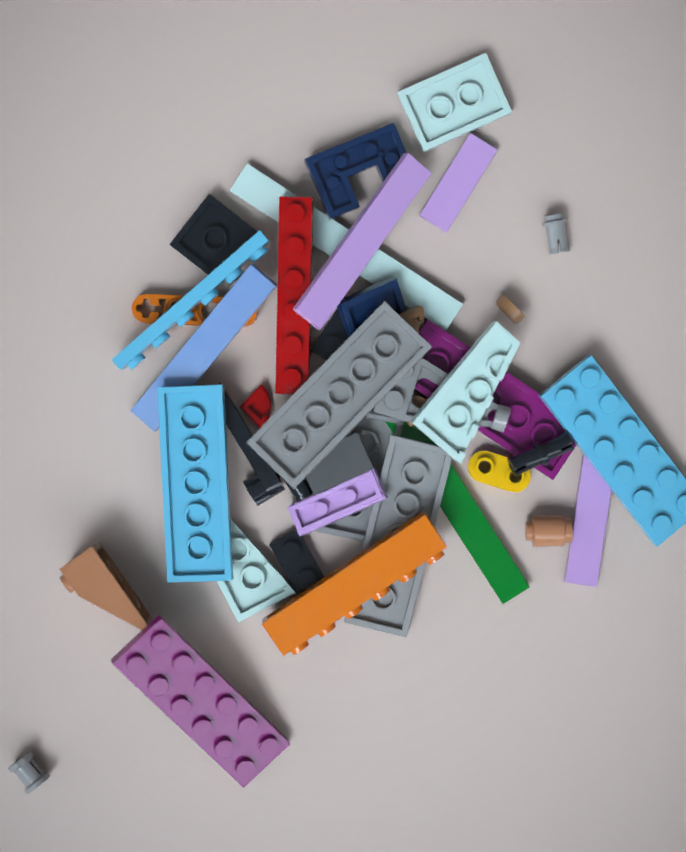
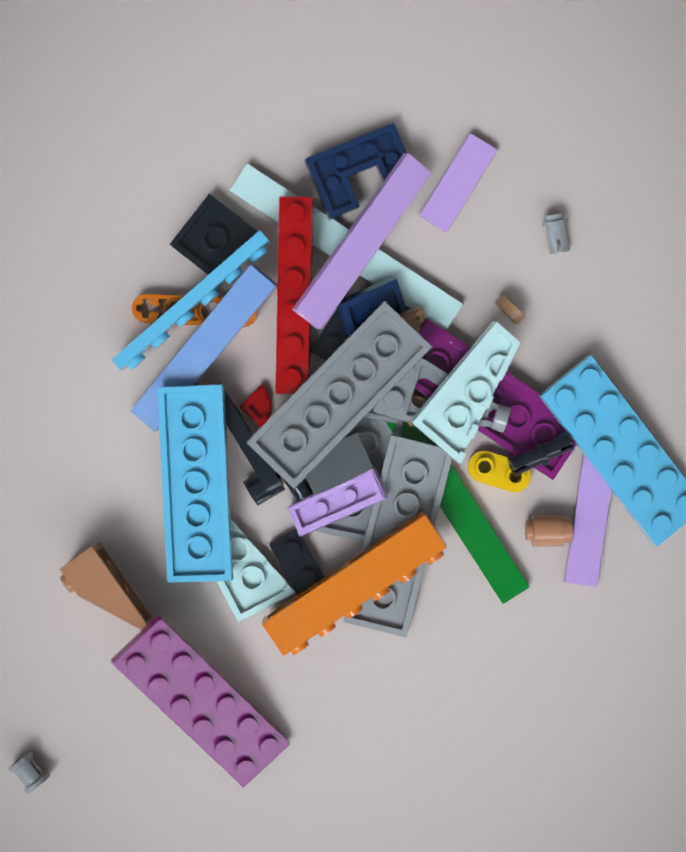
(454, 102): light aqua plate -> none

